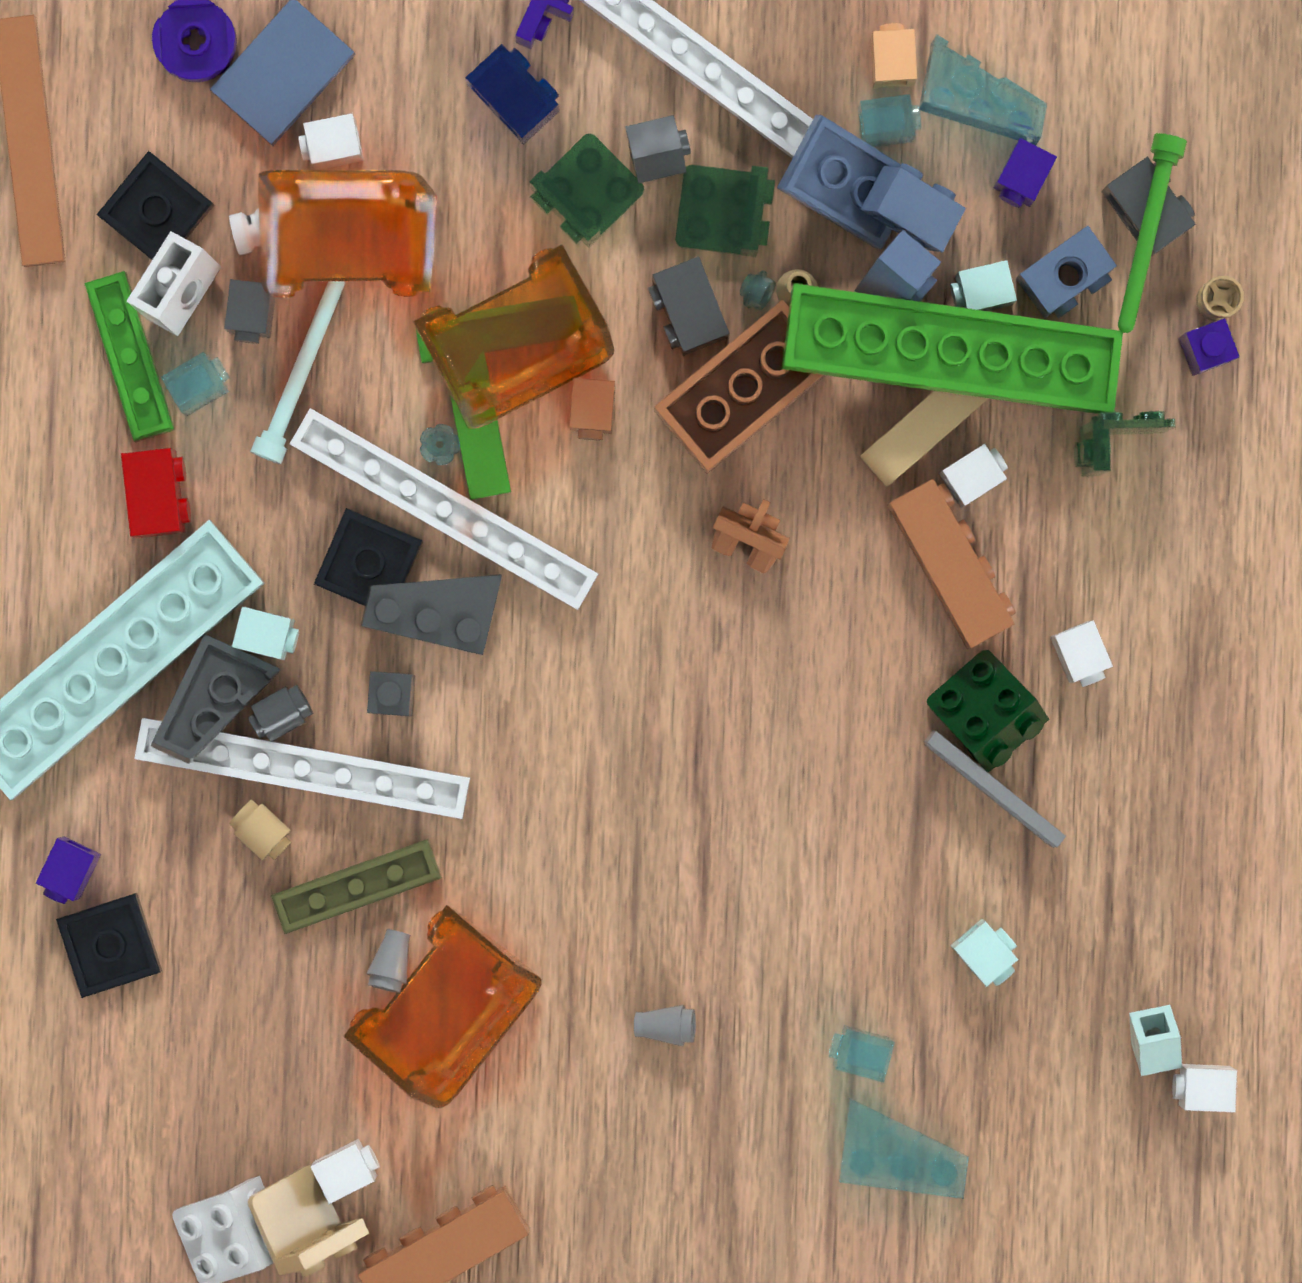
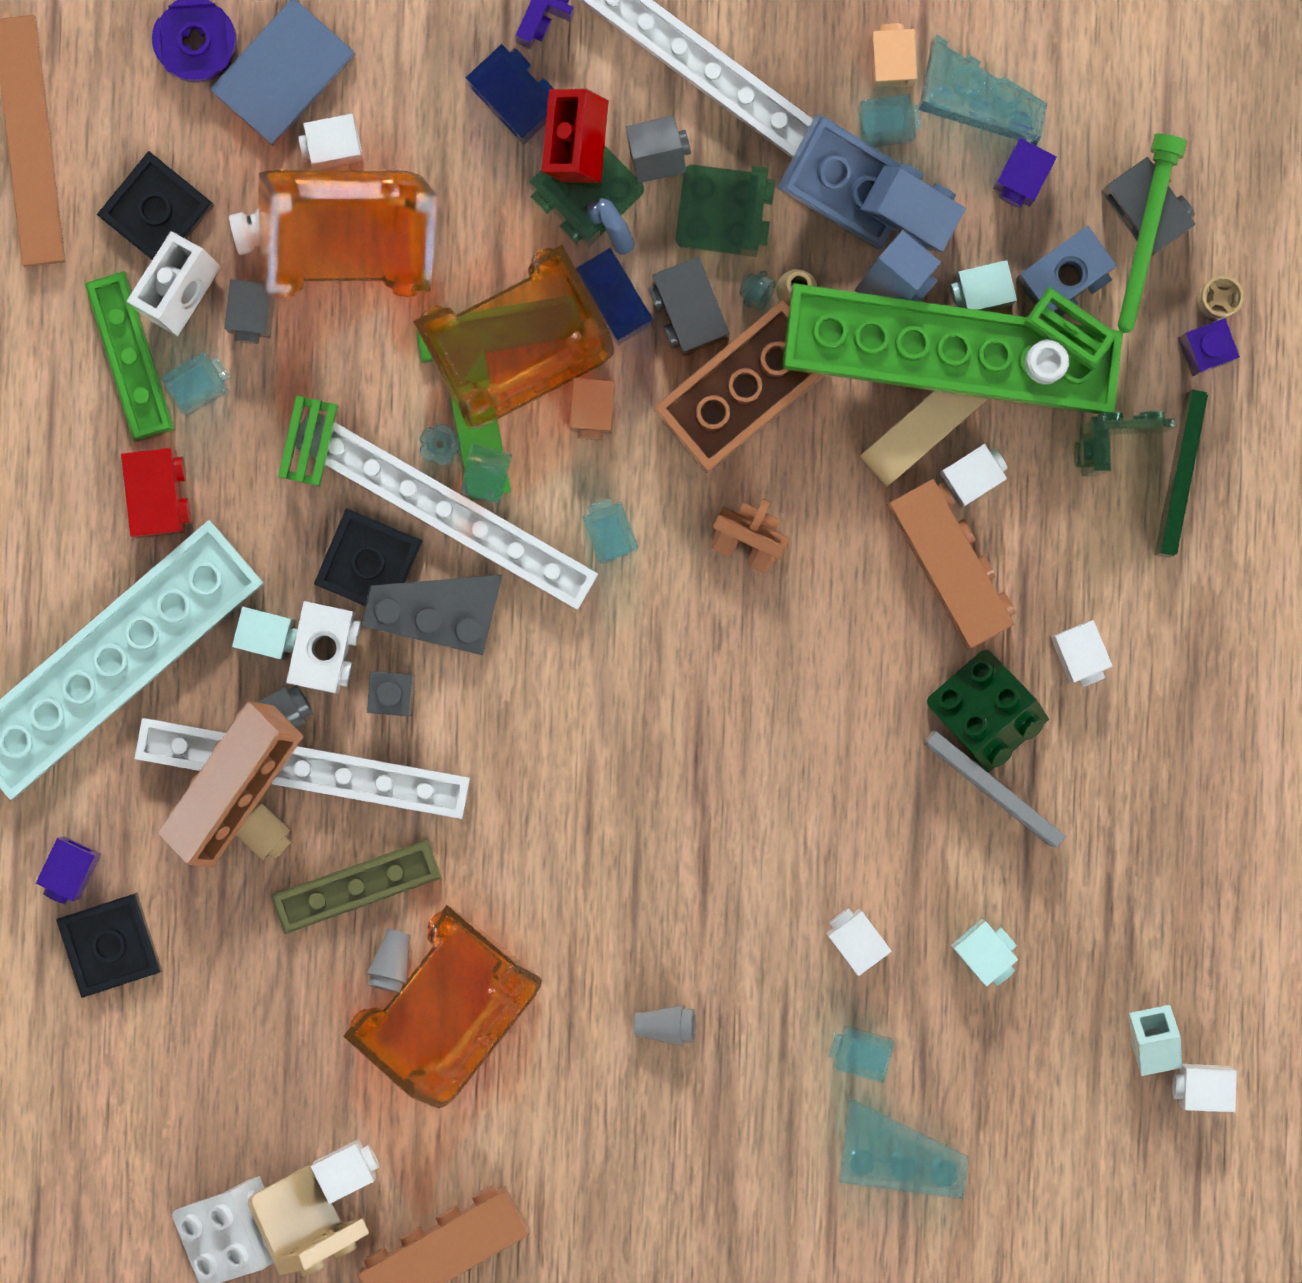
(209, 697): dark grey wing -> none
(230, 784): none -> nougat brick
(271, 443): light aqua piece -> none
(305, 666): none -> white brick
(316, 406): none -> bright green tile
(485, 473): none -> clear light blue slope
(575, 135): none -> red brick
(609, 531): none -> clear light blue brick
(615, 296): none -> clear blue brick
(616, 227): none -> sand blue arm
(857, 940): none -> white brick
(1046, 362): none -> white tile
(1072, 349): none -> bright green tile
(1181, 473): none -> dark green tile

